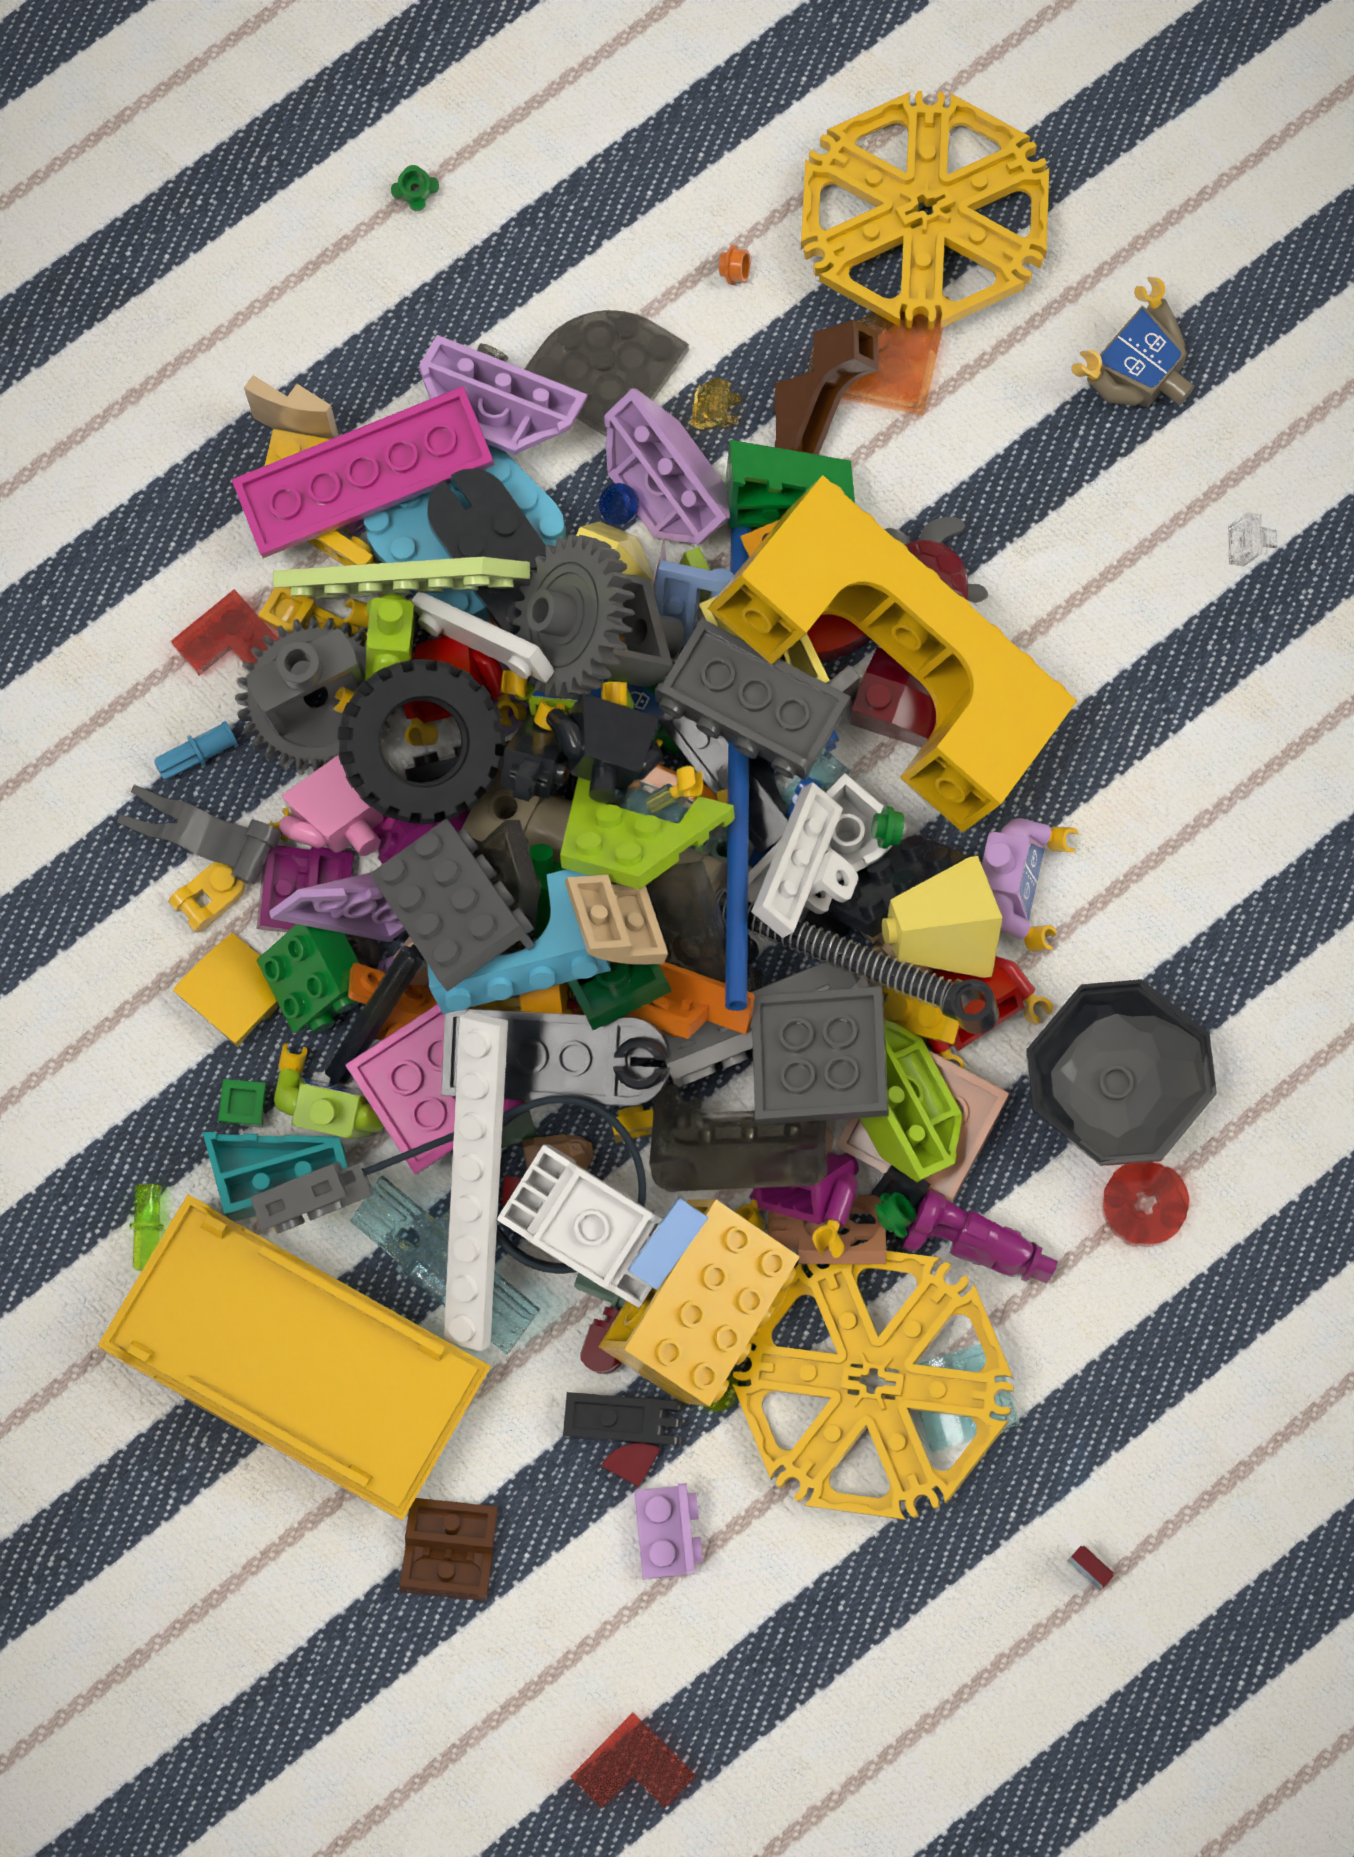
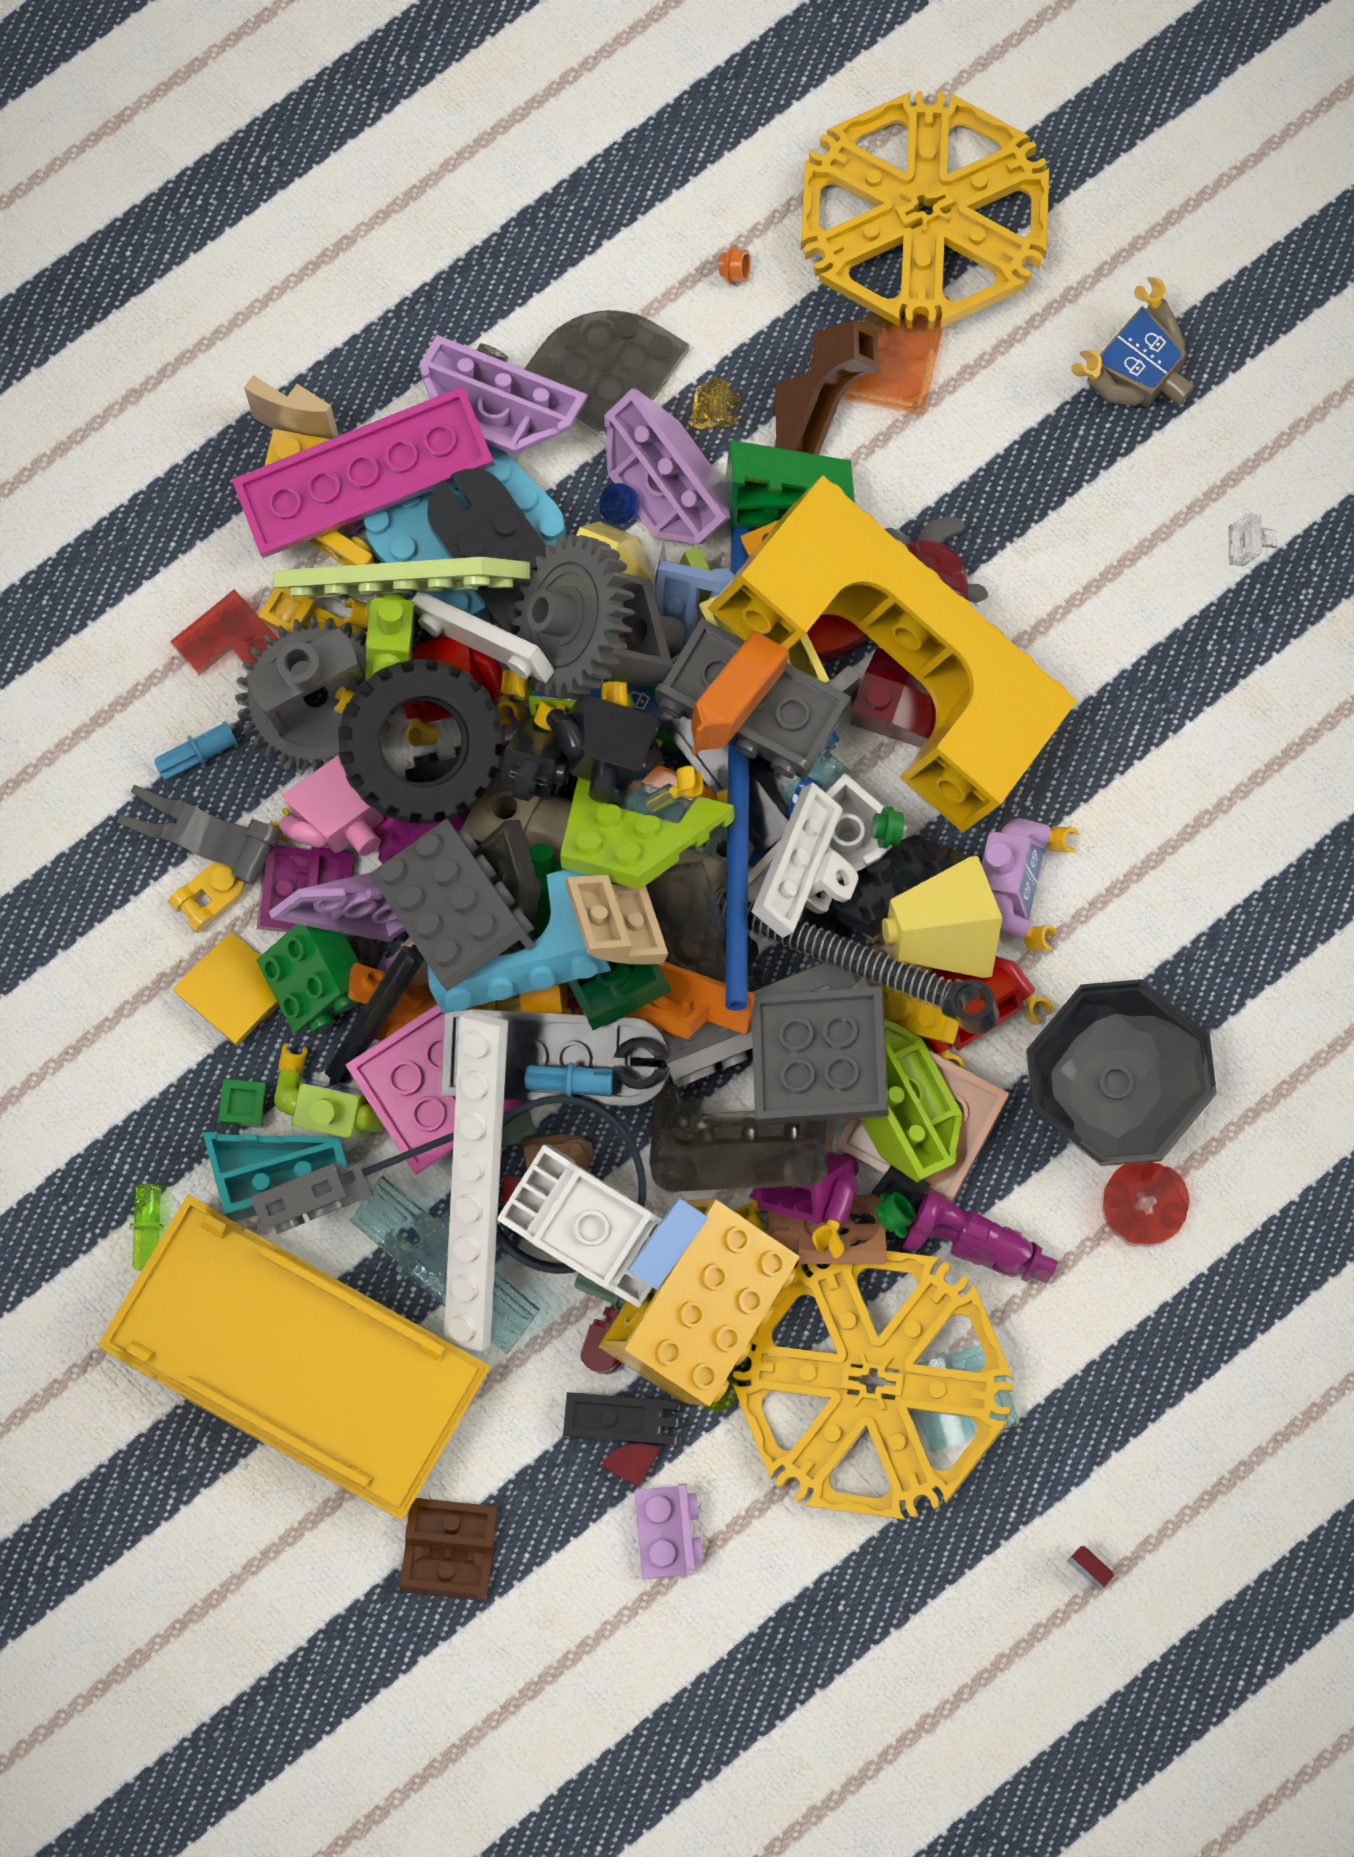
(414, 176): green plate -> none
(570, 1080): none -> dark azure axle
(628, 1754): clear red plate -> none
(635, 1121): yellow plate -> none
(737, 691): none -> orange piece

